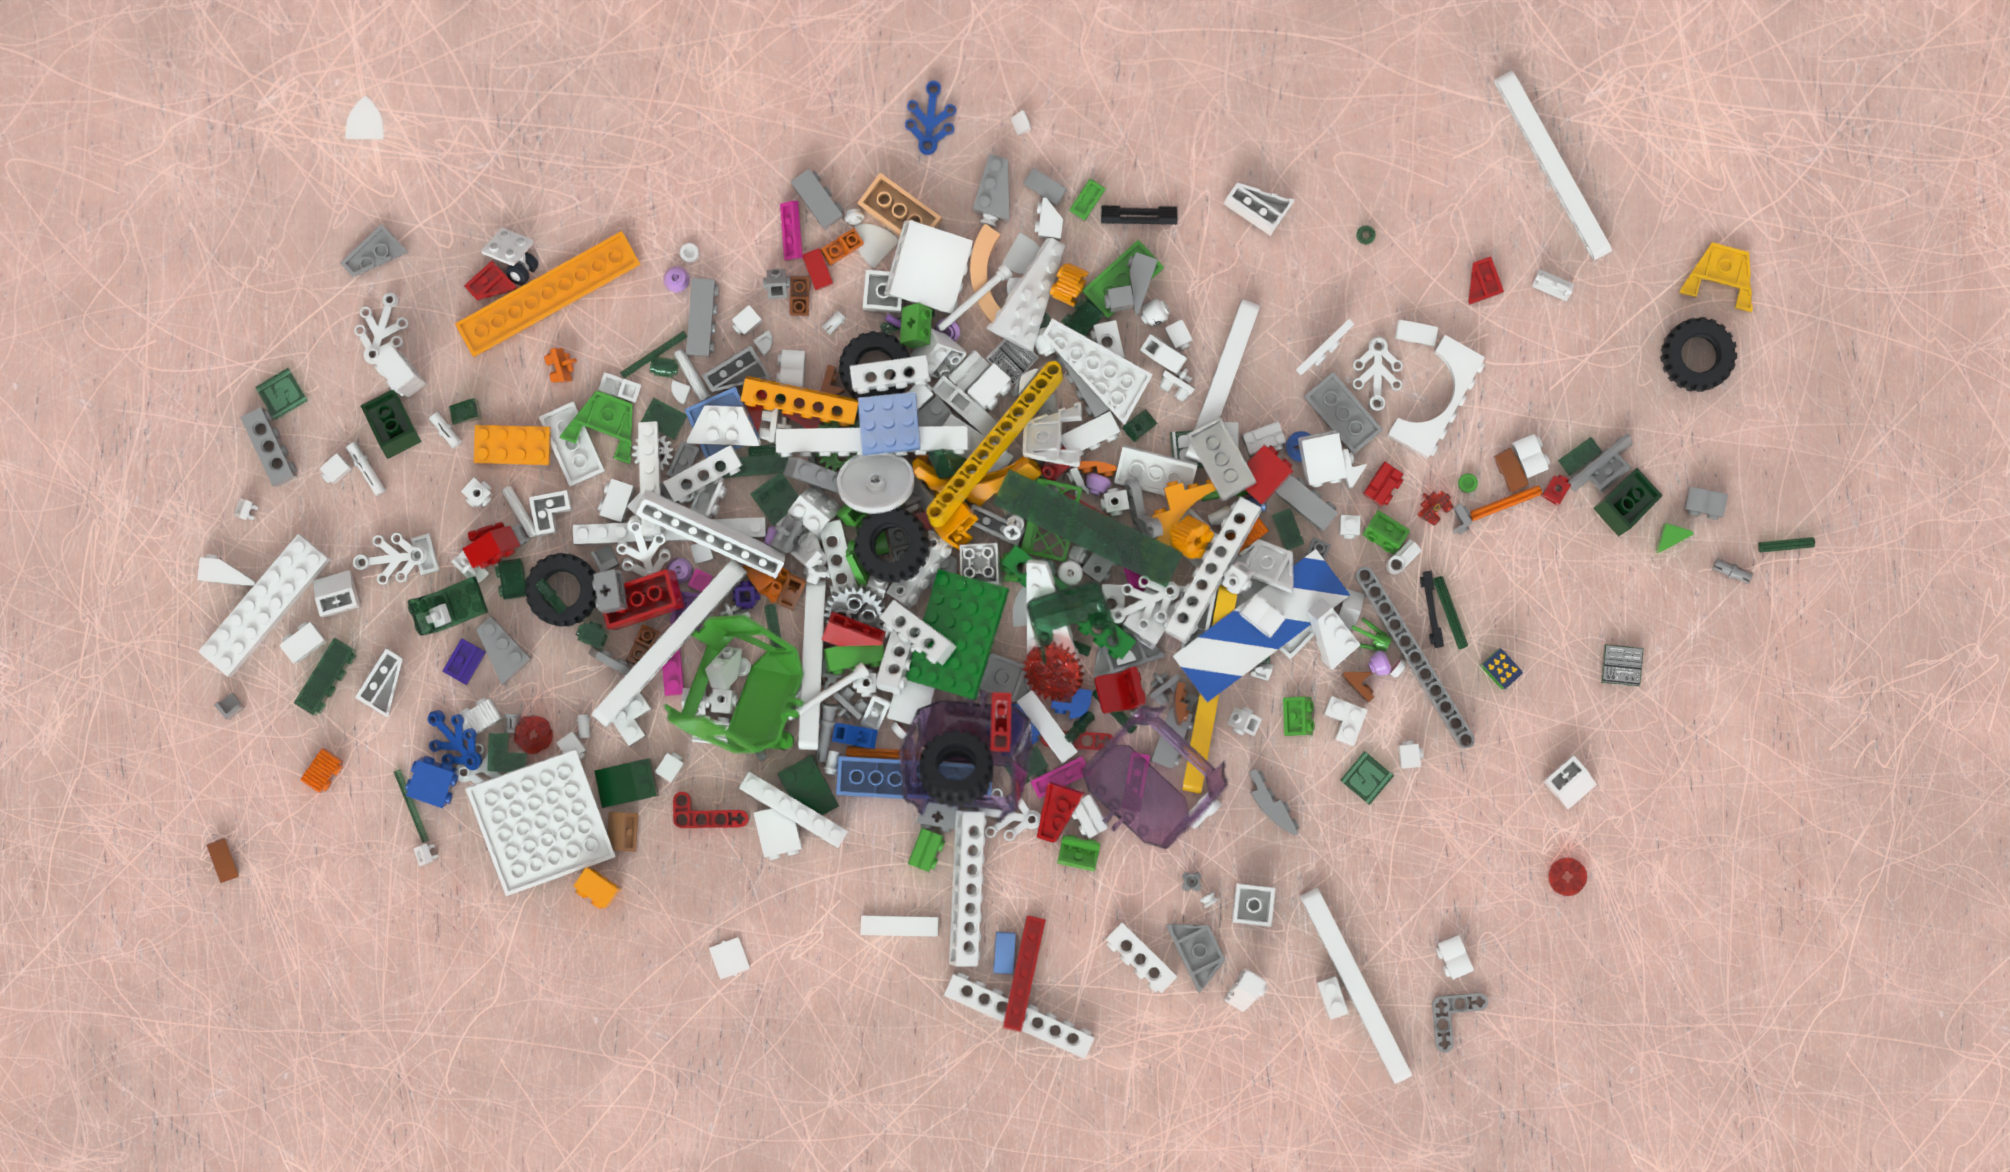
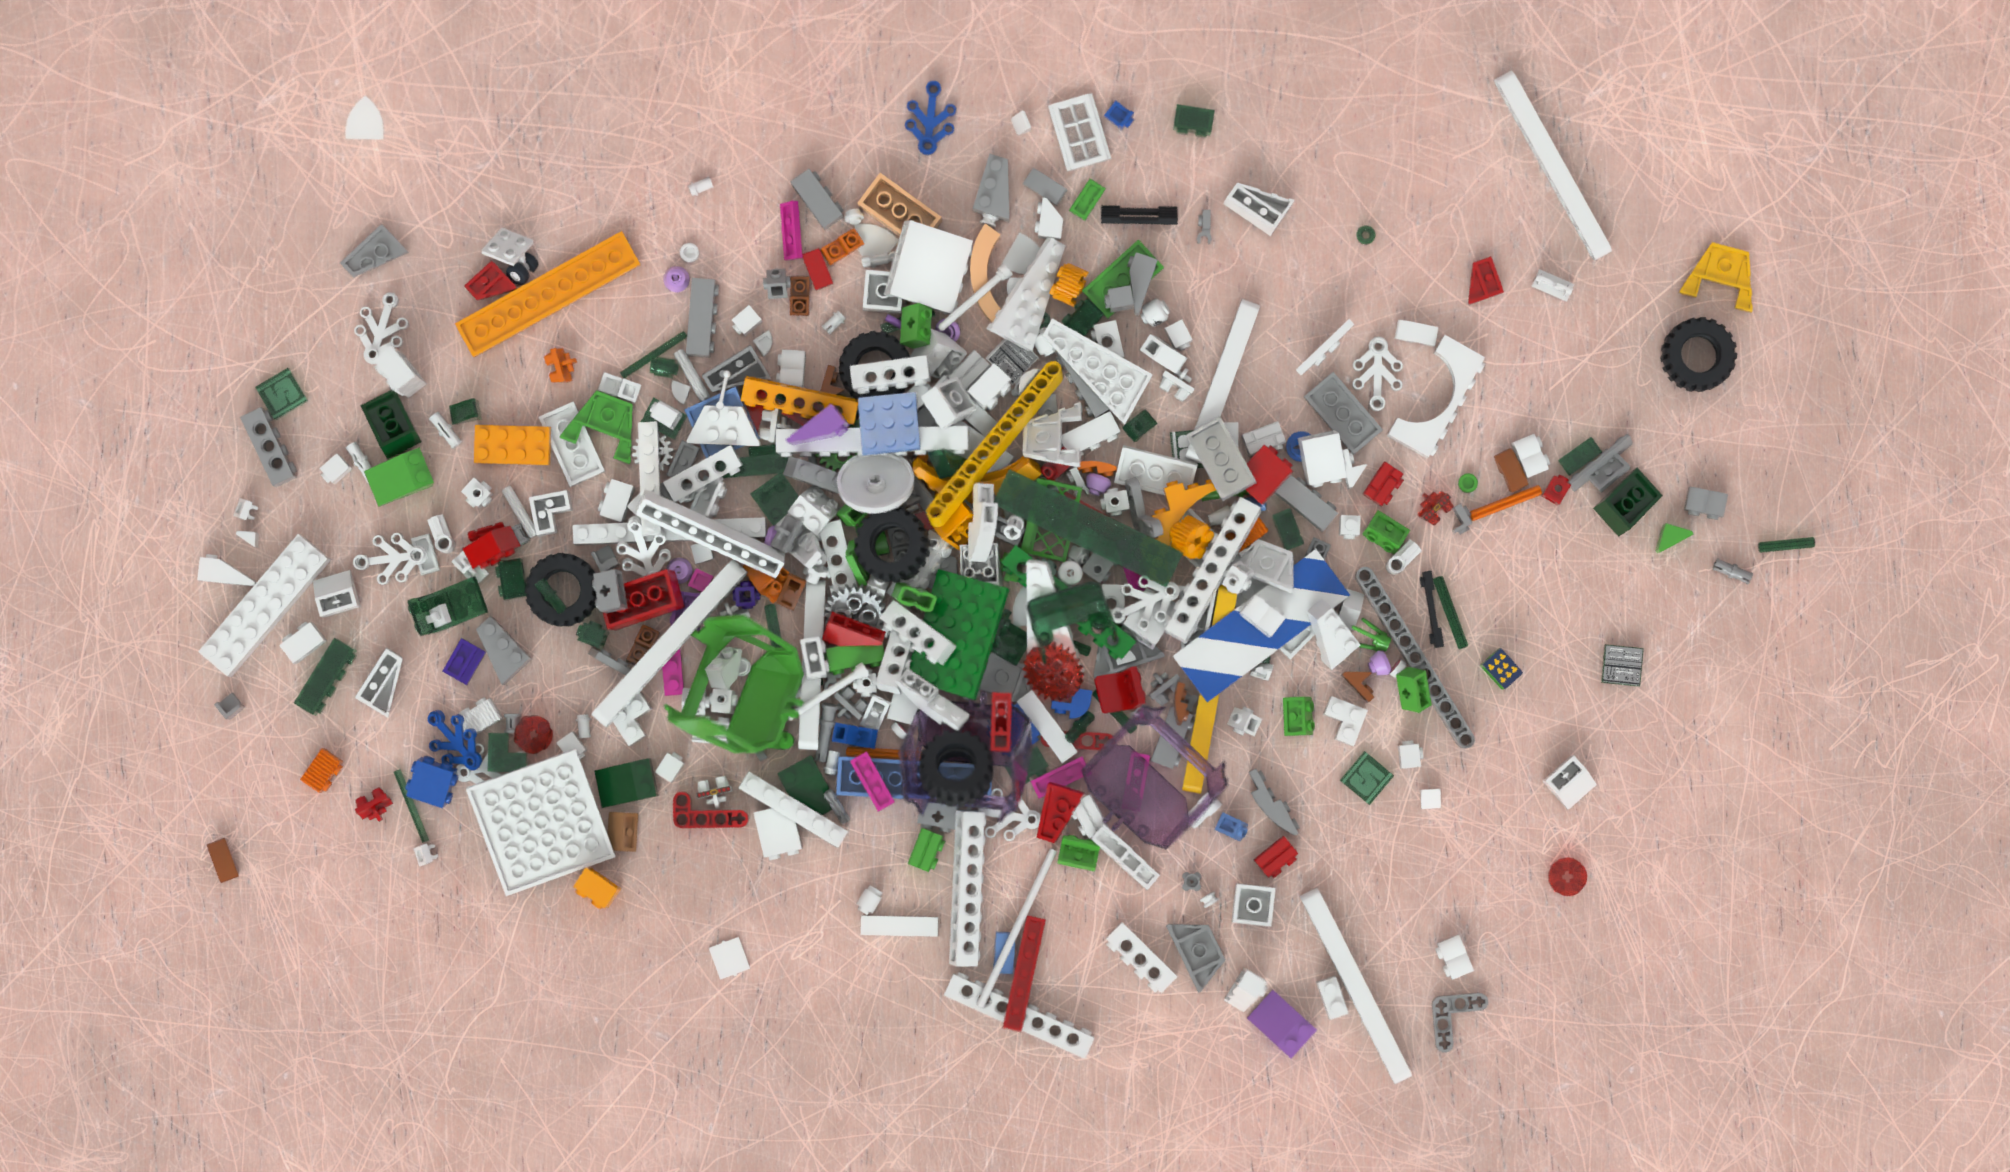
(250, 537): none -> white slope
(375, 807): none -> red hips
(399, 477): none -> bright green slope
(441, 532): none -> white piece
(665, 414): none -> white brick
(700, 186): none -> white pin
(720, 405): none -> white hinge
(722, 787): none -> white hips
(813, 658): none -> white brick
(824, 425): none -> medium lavender slope
(836, 806): none -> light grey axle
(869, 900): none -> white brick
(872, 781): none -> dark pink plate
(878, 259): none -> white axle
(914, 596): none -> bright green brick
(927, 699): none -> white slope
(949, 402): none -> white brick
(983, 527): none -> white slope
(1010, 640): none -> clear green bracket
(1016, 928): none -> white piece
(1079, 132): none -> white piece
(1119, 115): none -> blue bracket
(1125, 857): none -> white slope
(1193, 120): none -> clear green brick
(1204, 221): none -> light grey plate
(1231, 827): none -> medium blue bracket
(1275, 857): none -> red brick
(1281, 1024): none -> medium lavender slope
(1413, 689): none -> bright green brick
(1430, 798): none -> white slope

